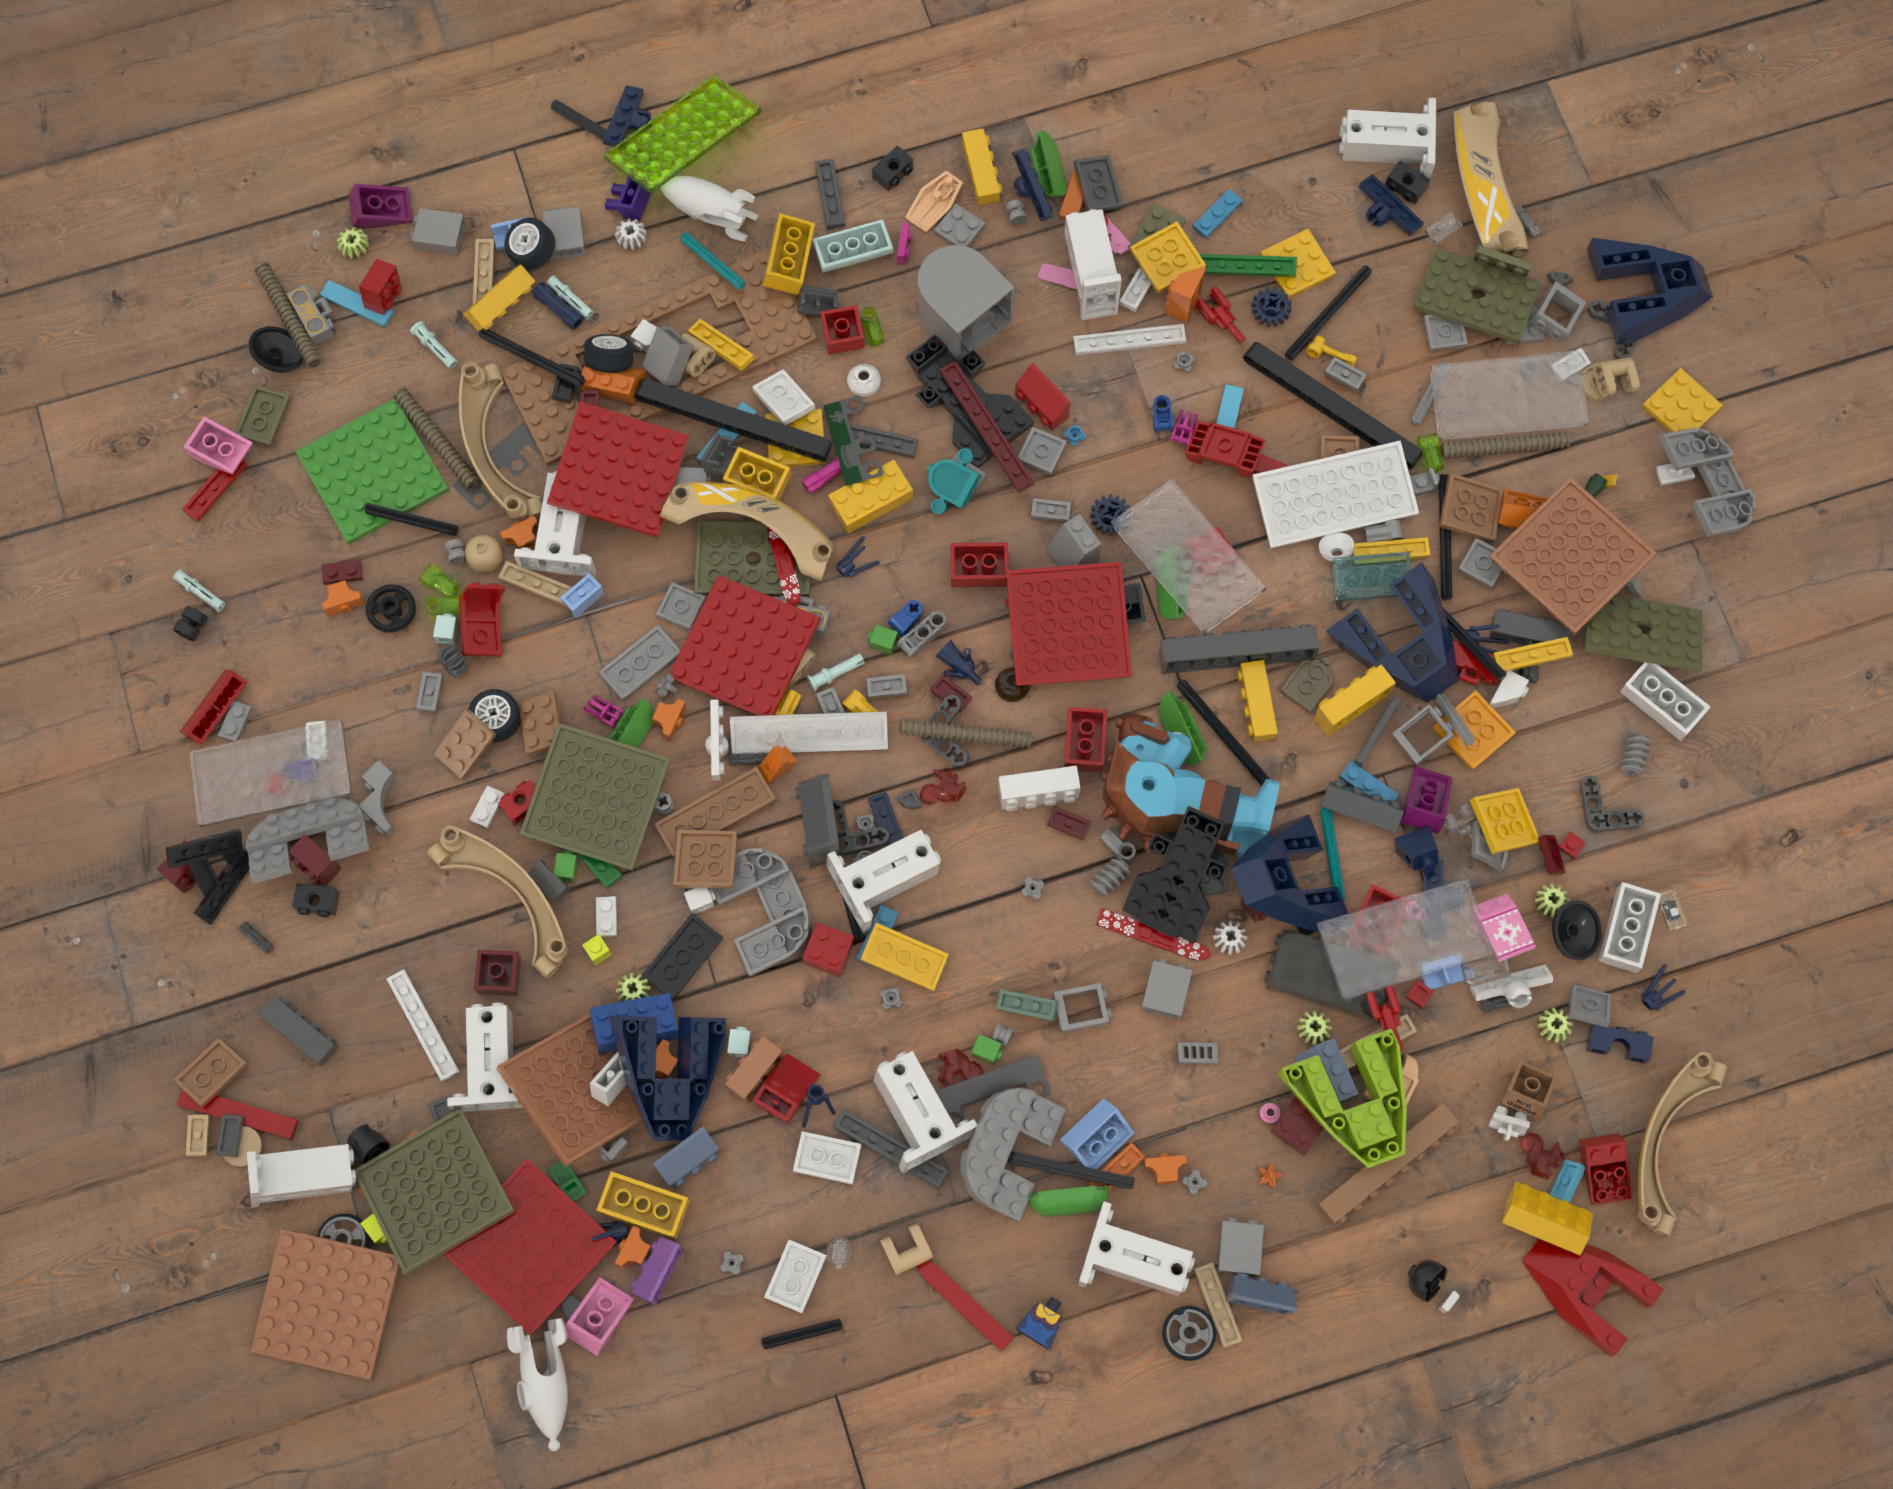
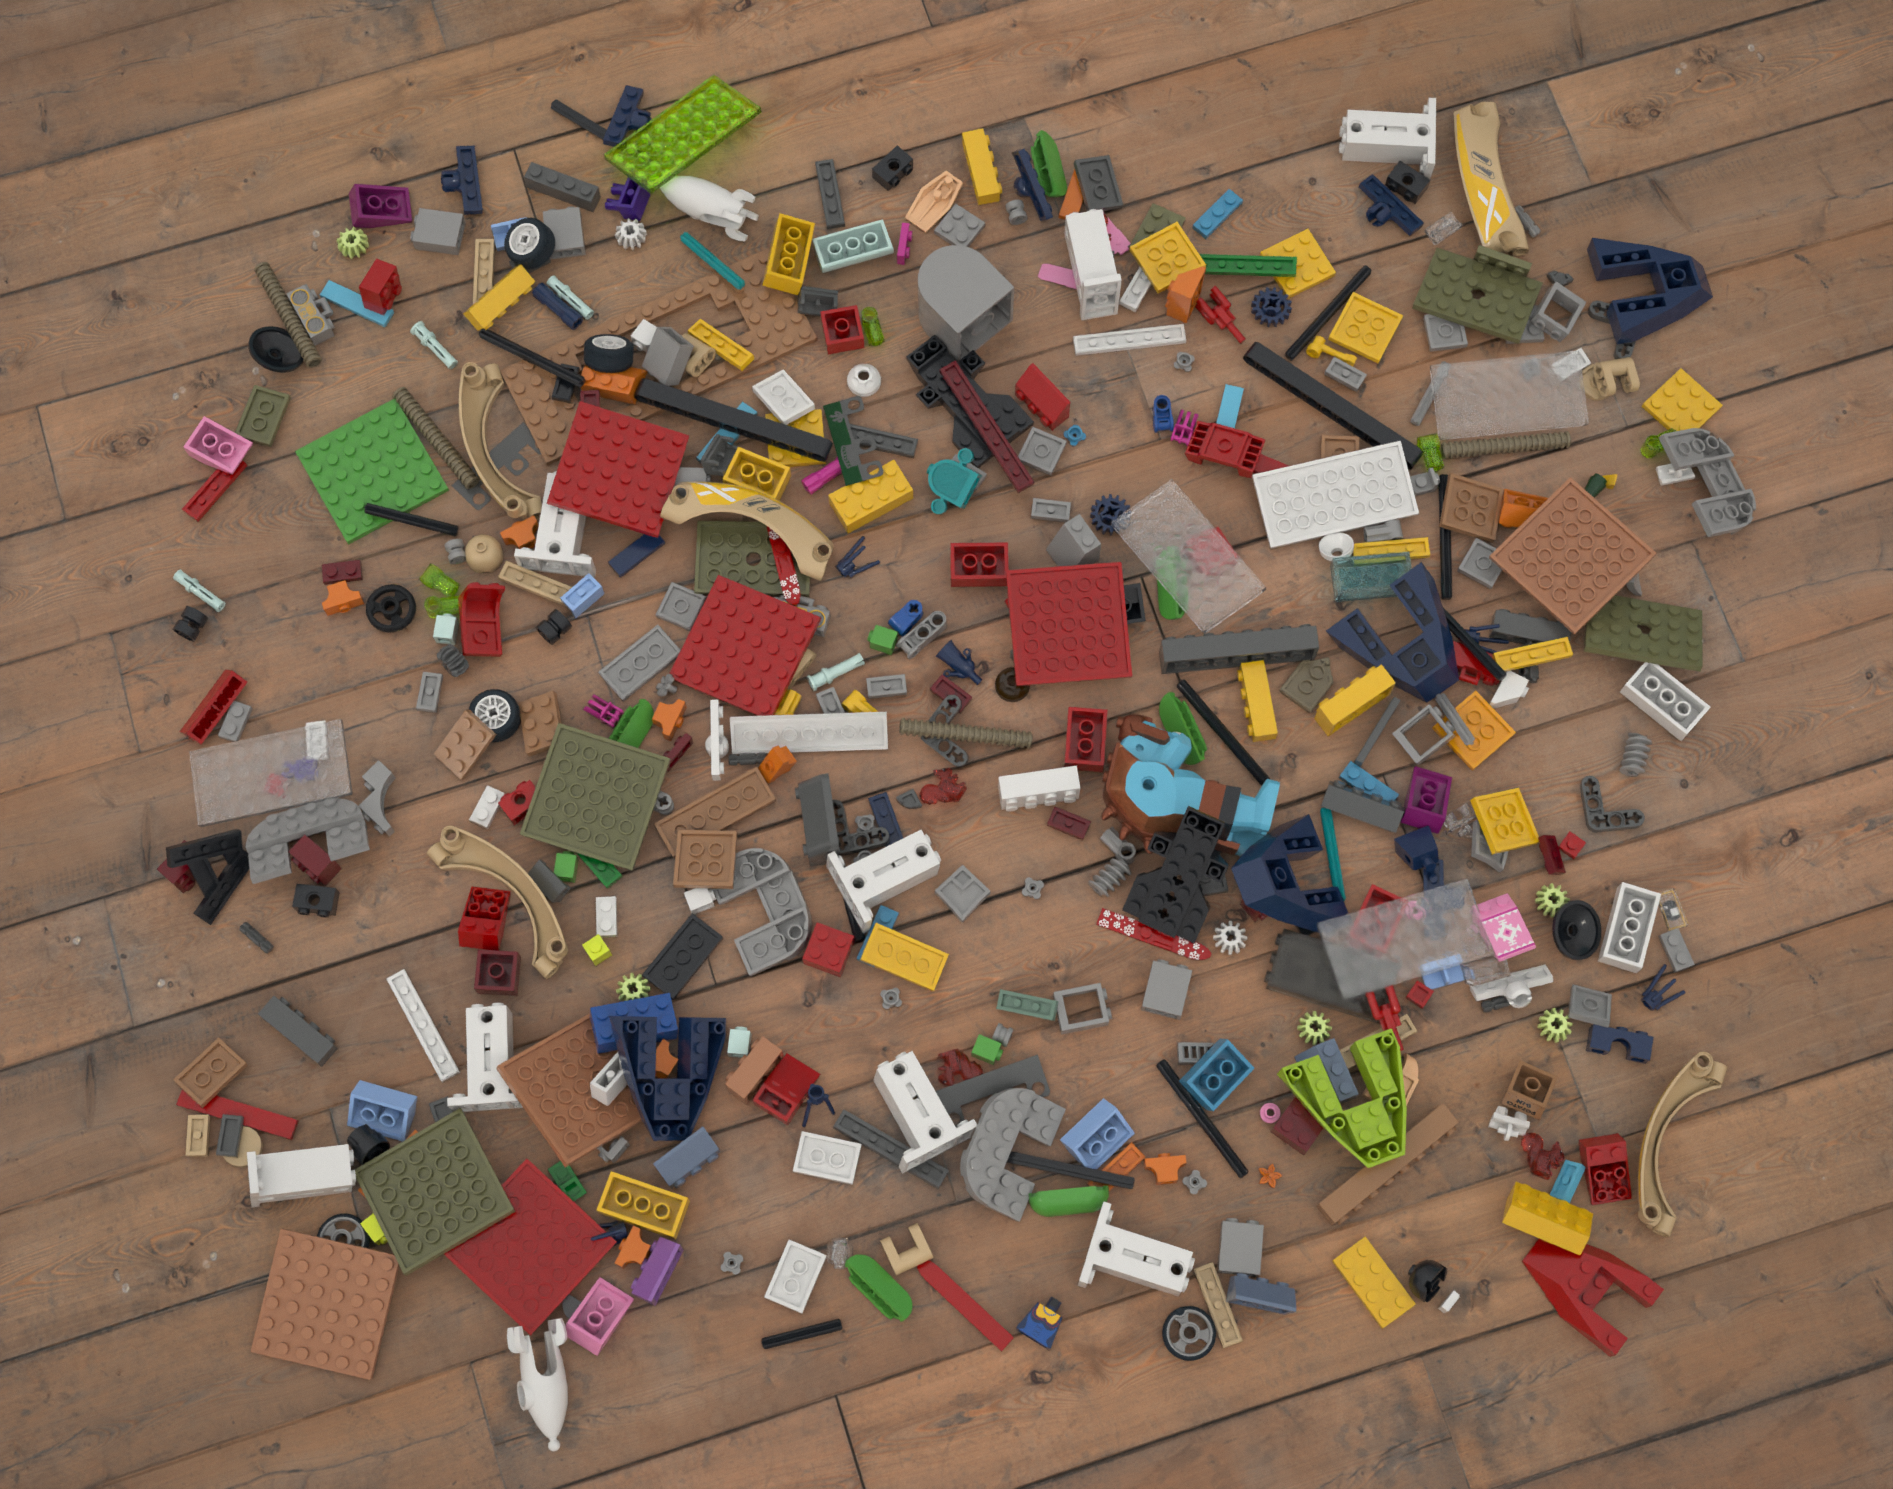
(382, 1109): none -> light blue slope
(464, 180): none -> dark blue plate
(484, 918): none -> red slope
(553, 627): none -> black wheel
(562, 187): none -> dark grey brick
(635, 554): none -> dark blue tile
(681, 745): none -> dark red plate
(879, 1287): none -> bright green brick
(962, 893): none -> light grey plate
(1202, 1118): none -> black axle
(1216, 1074): none -> dark azure brick
(1365, 327): none -> yellow plate
(1373, 1282): none -> yellow plate
(1654, 441): none -> clear neon green piece
(1676, 950): none -> light grey plate

